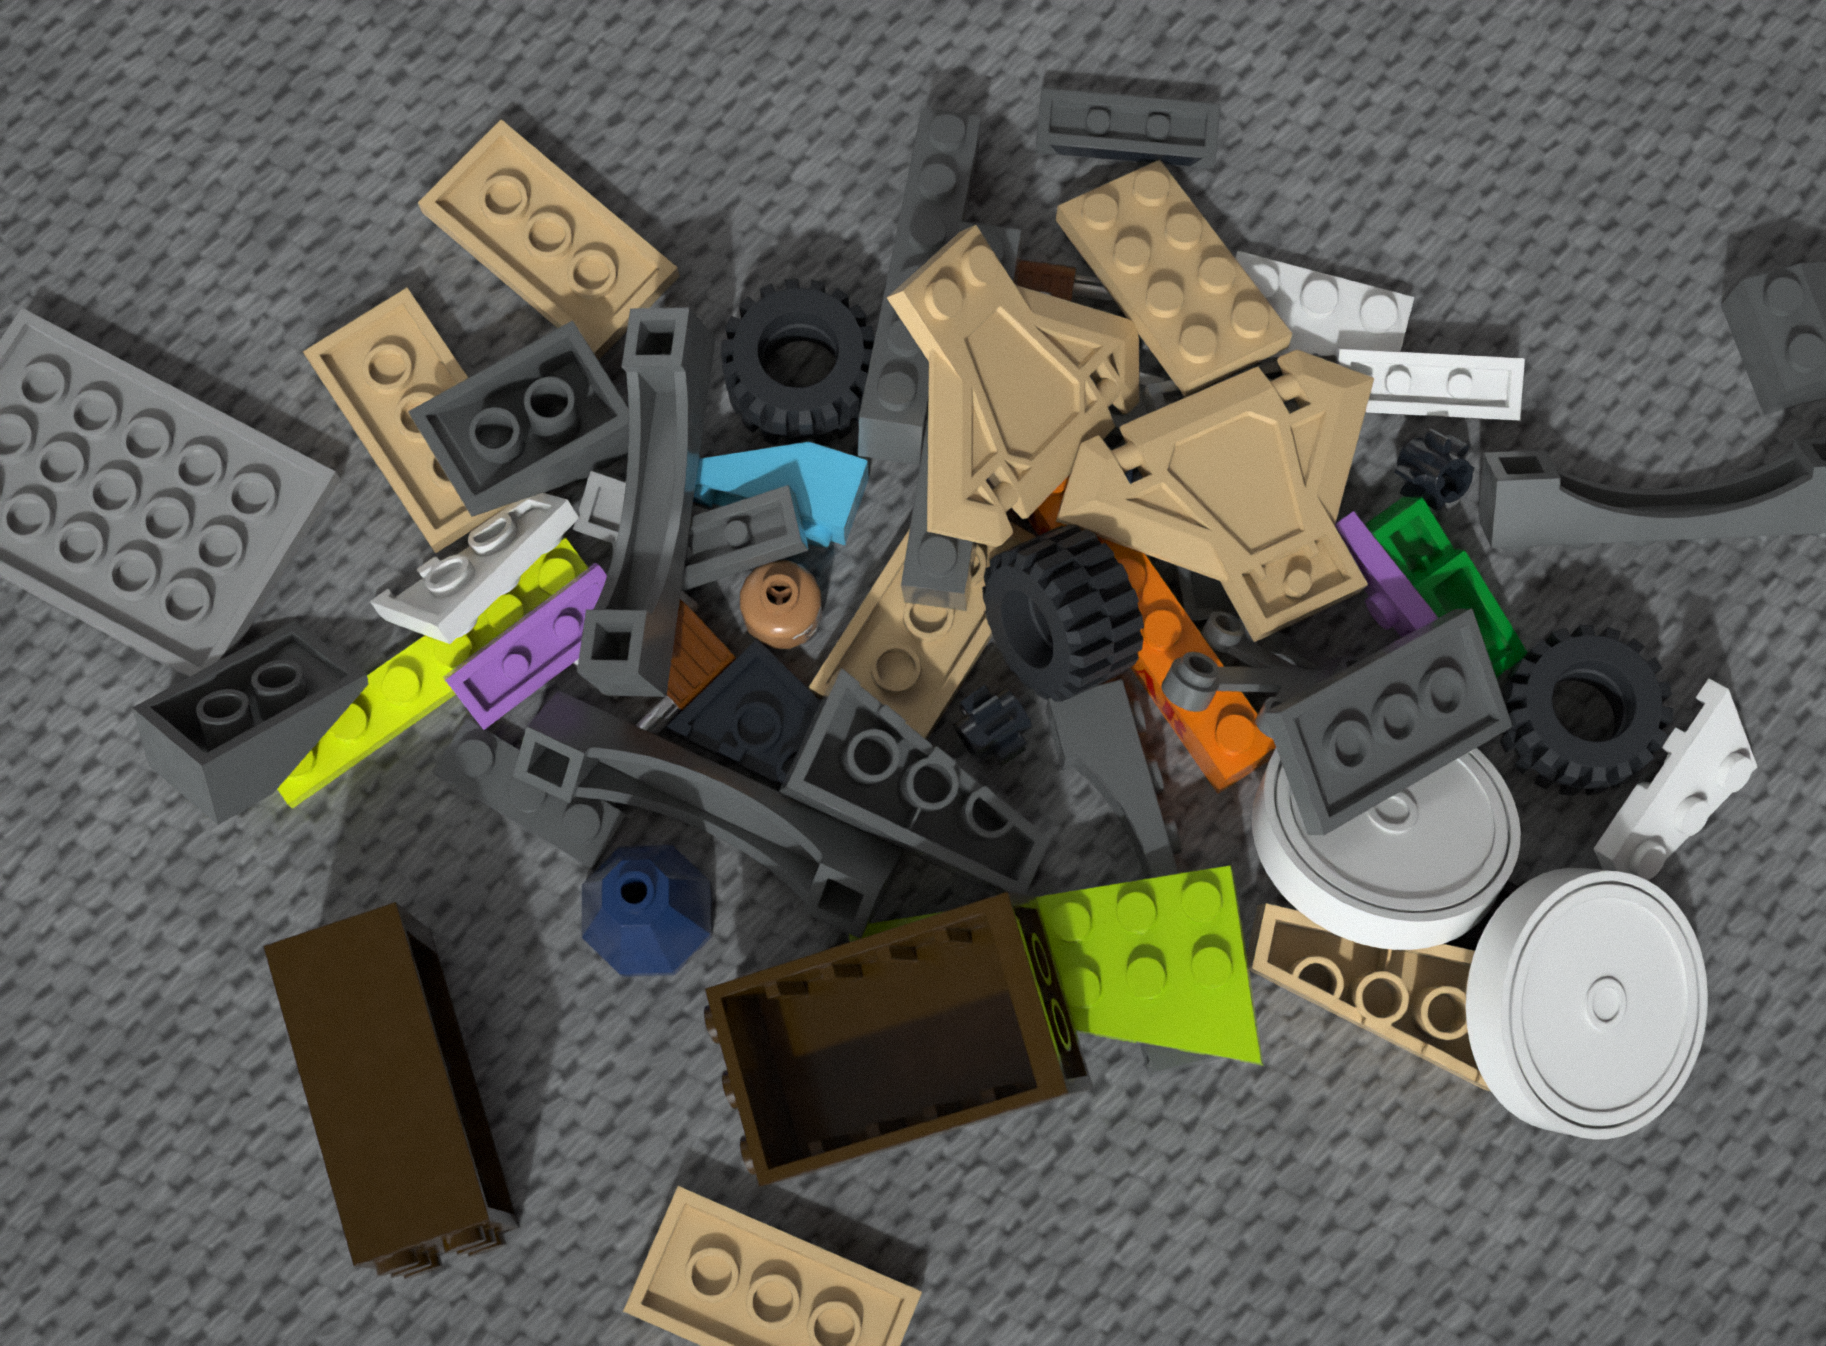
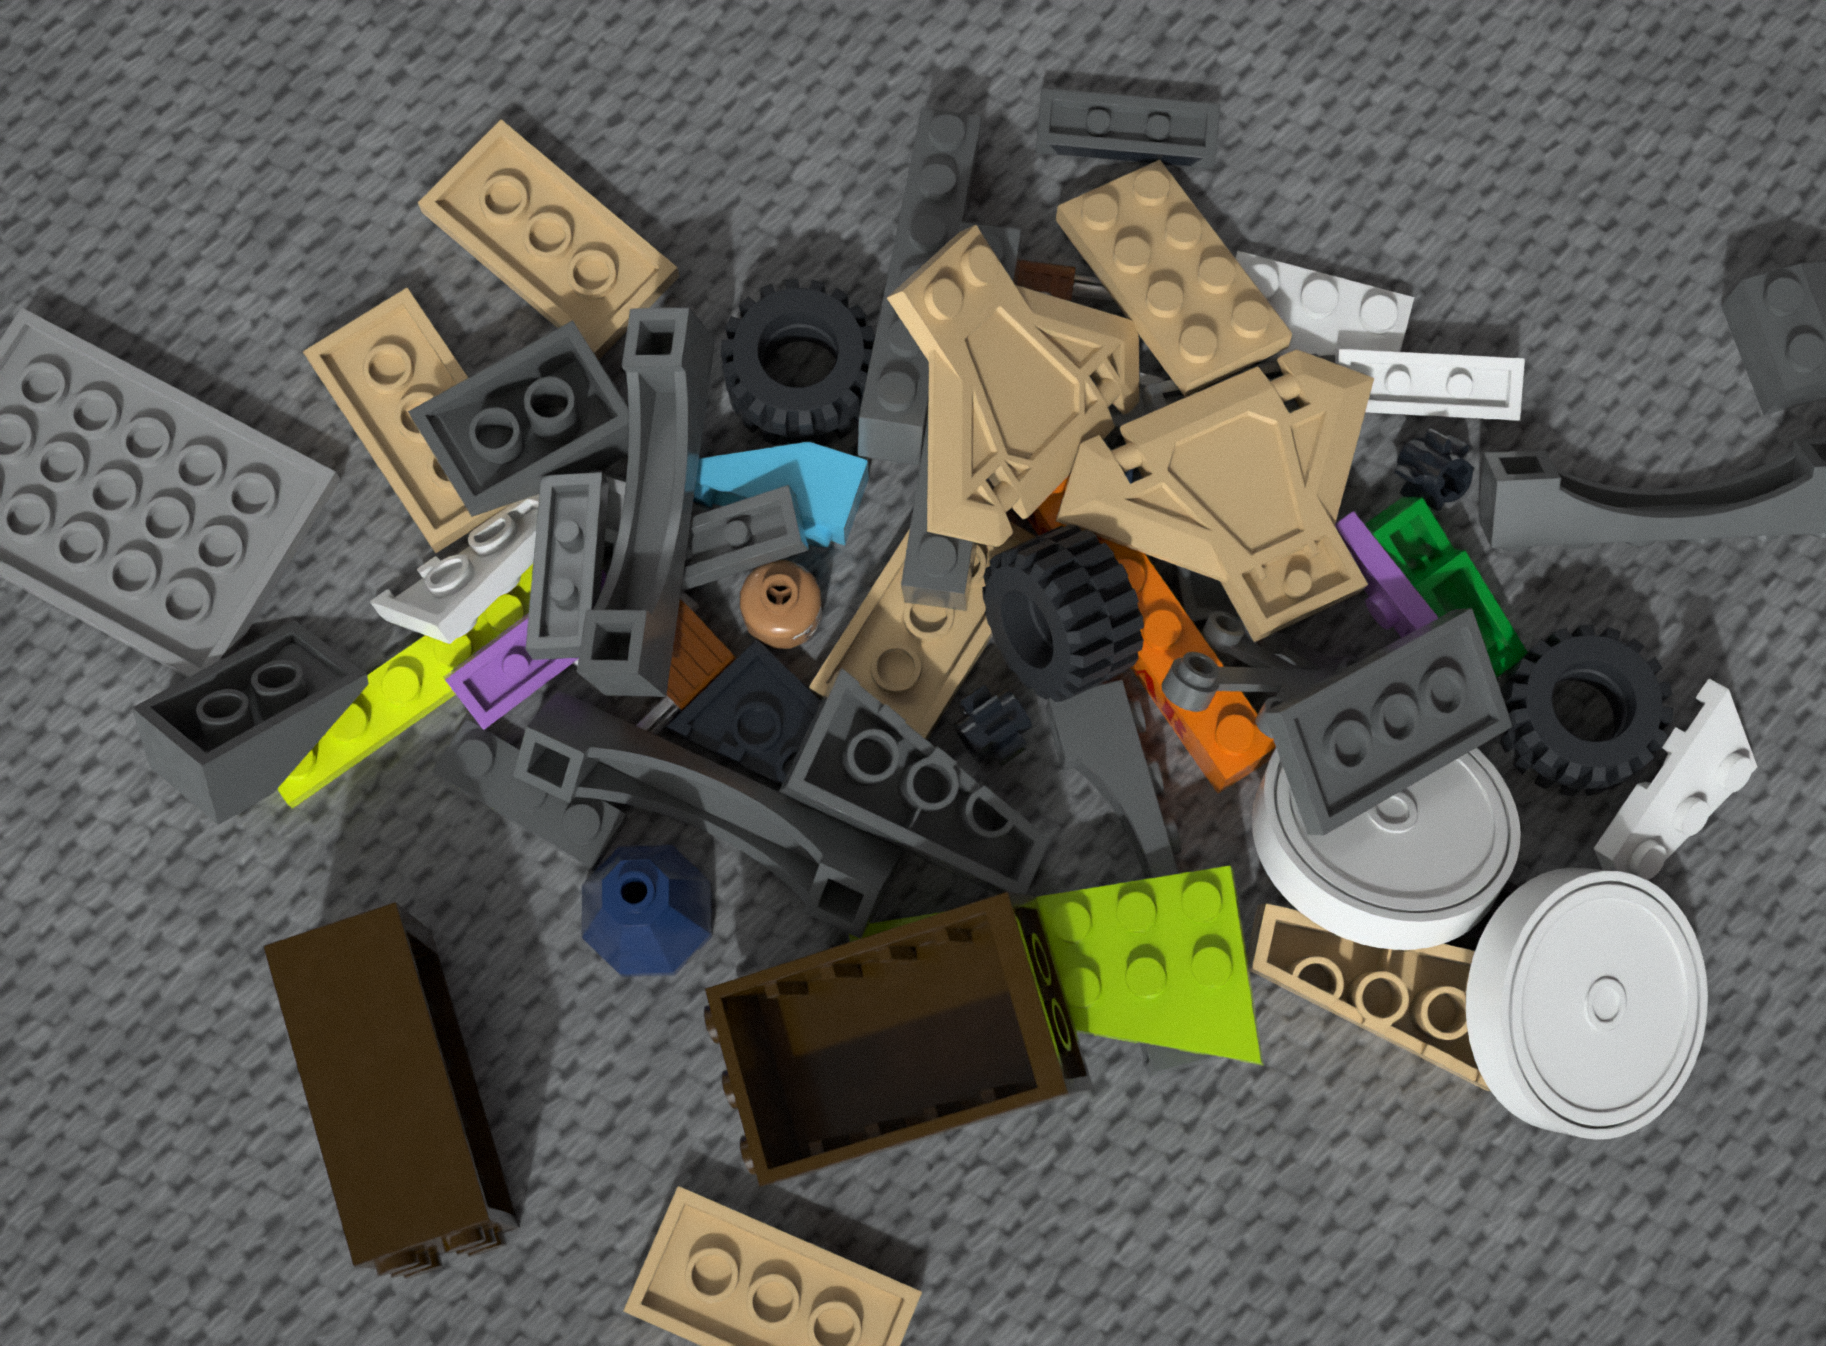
(566, 562): none -> dark grey plate

